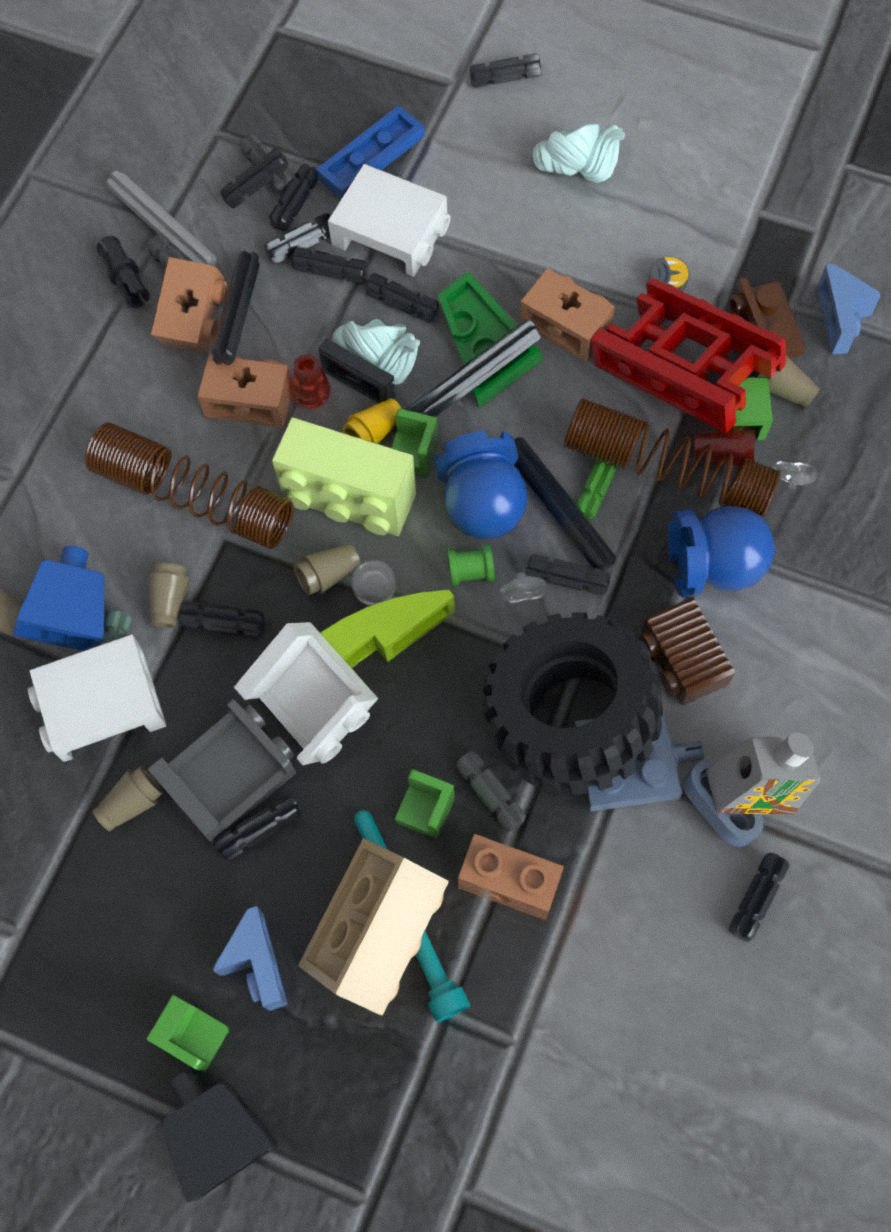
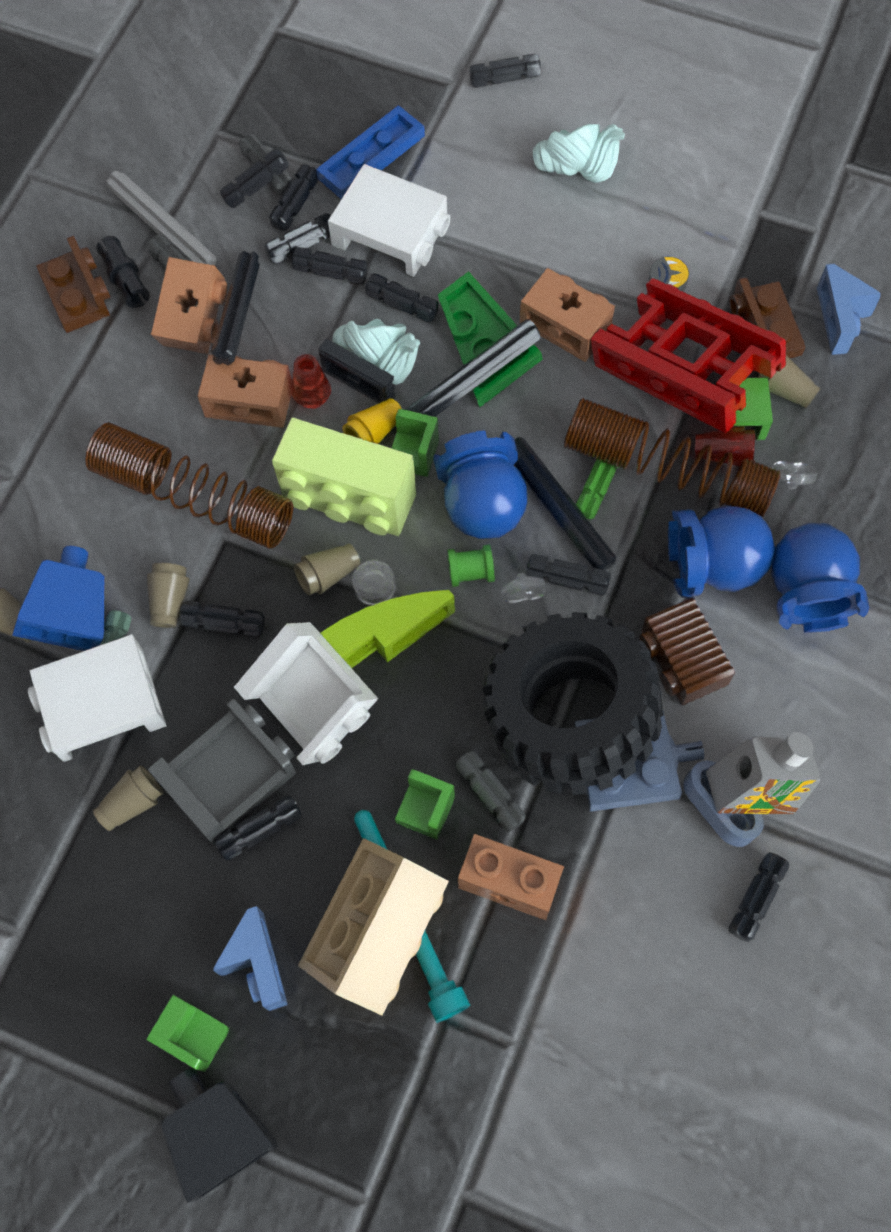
(73, 289): none -> reddish brown bracket
(818, 577): none -> blue tile

